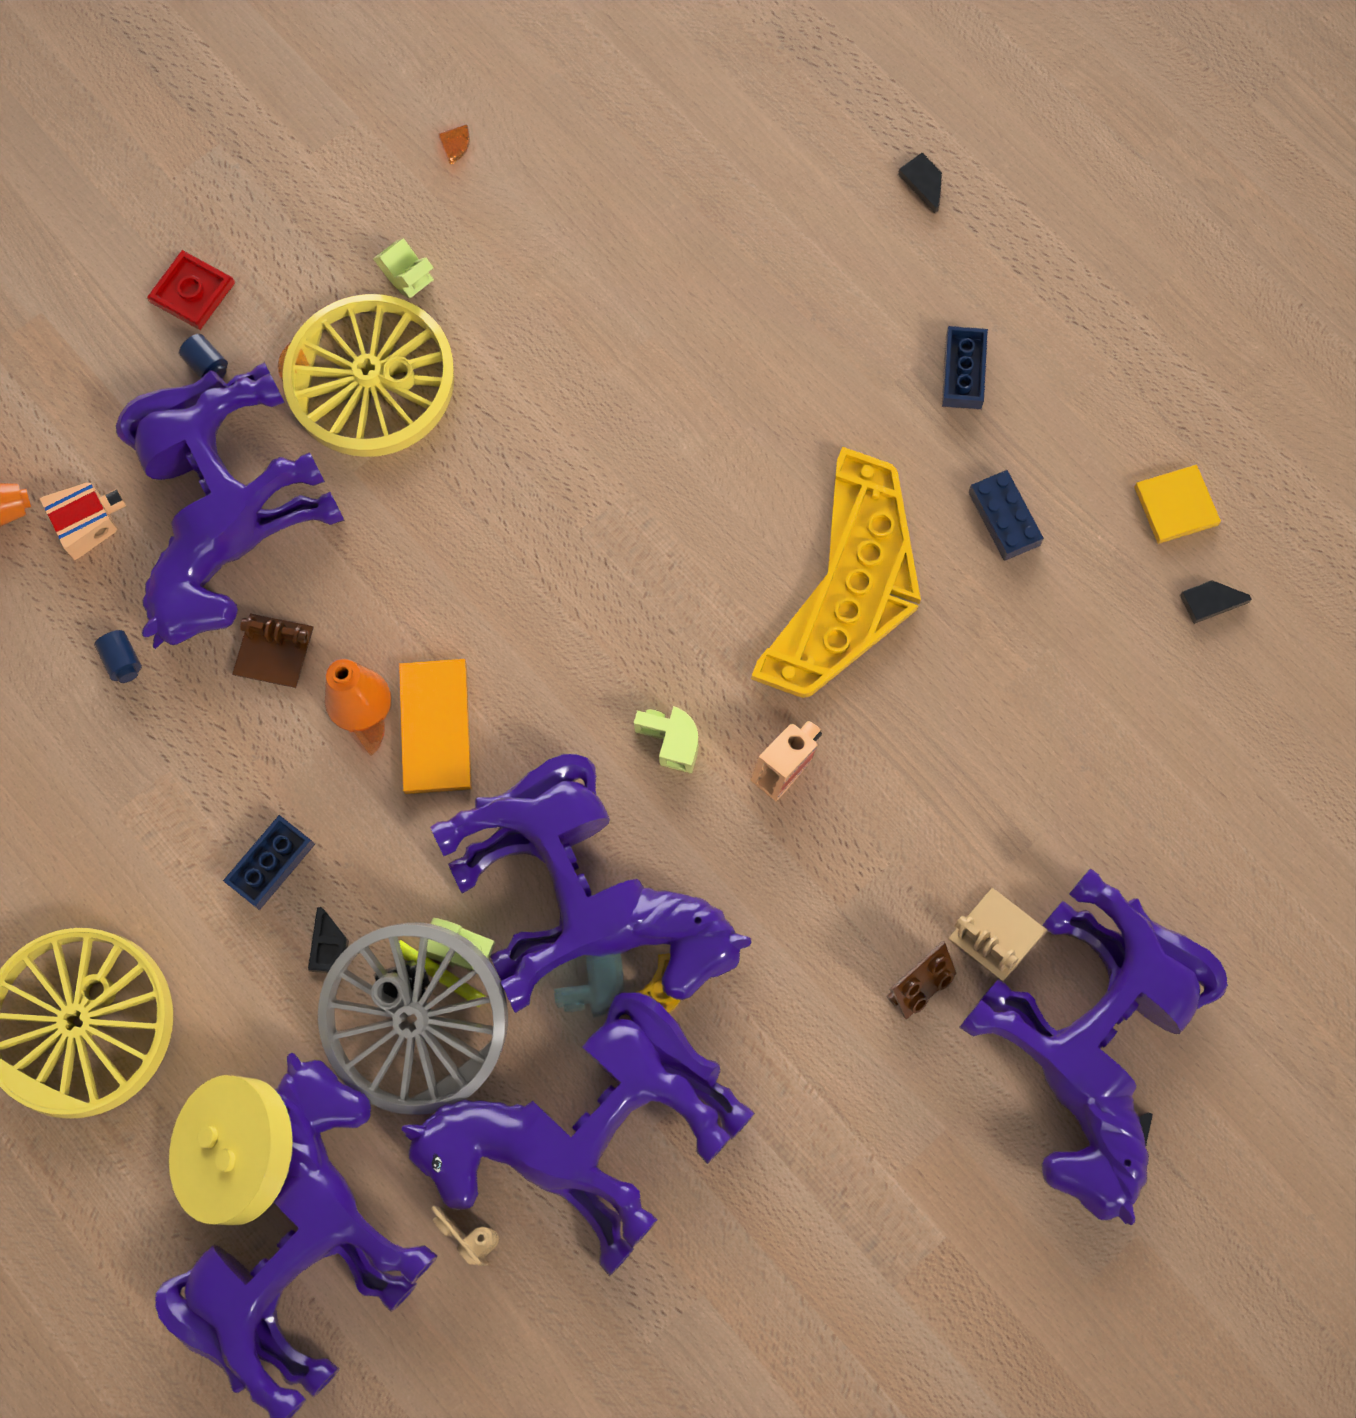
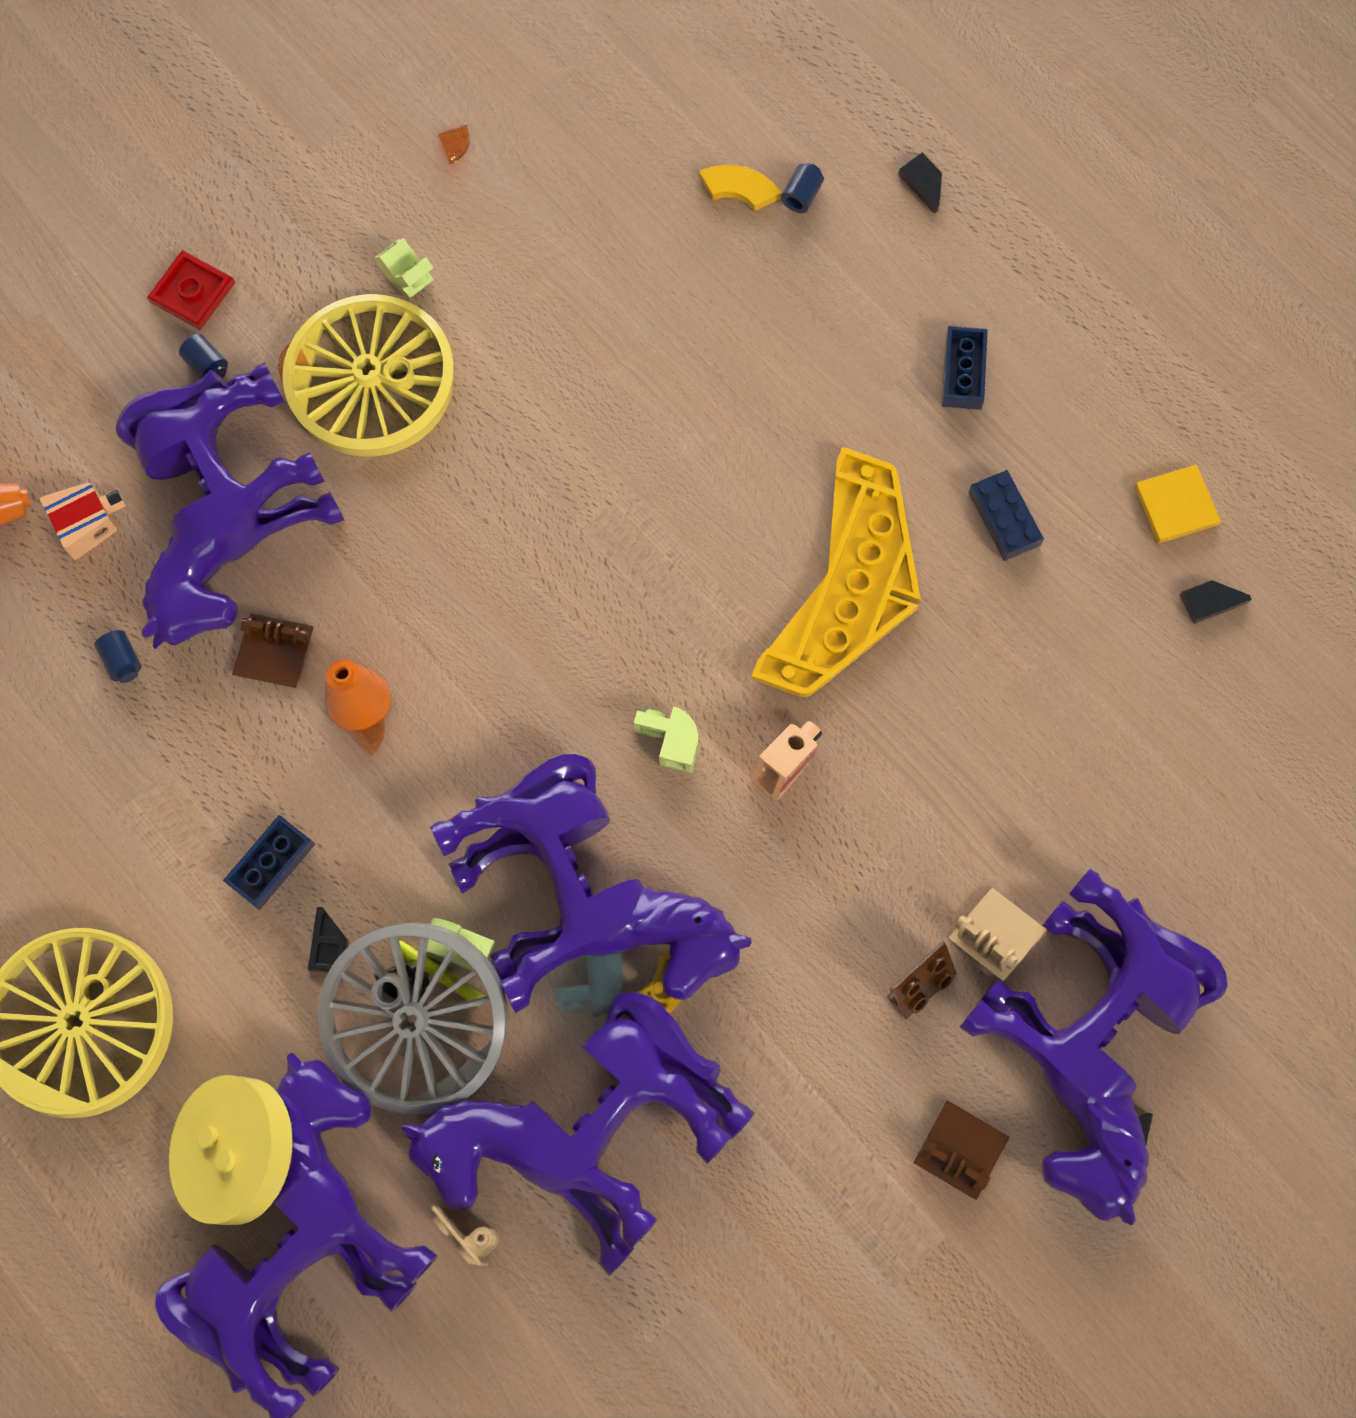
(435, 726): light orange tile -> none
(741, 184): none -> yellow tile
(802, 187): none -> dark blue brick
(961, 1150): none -> reddish brown hinge

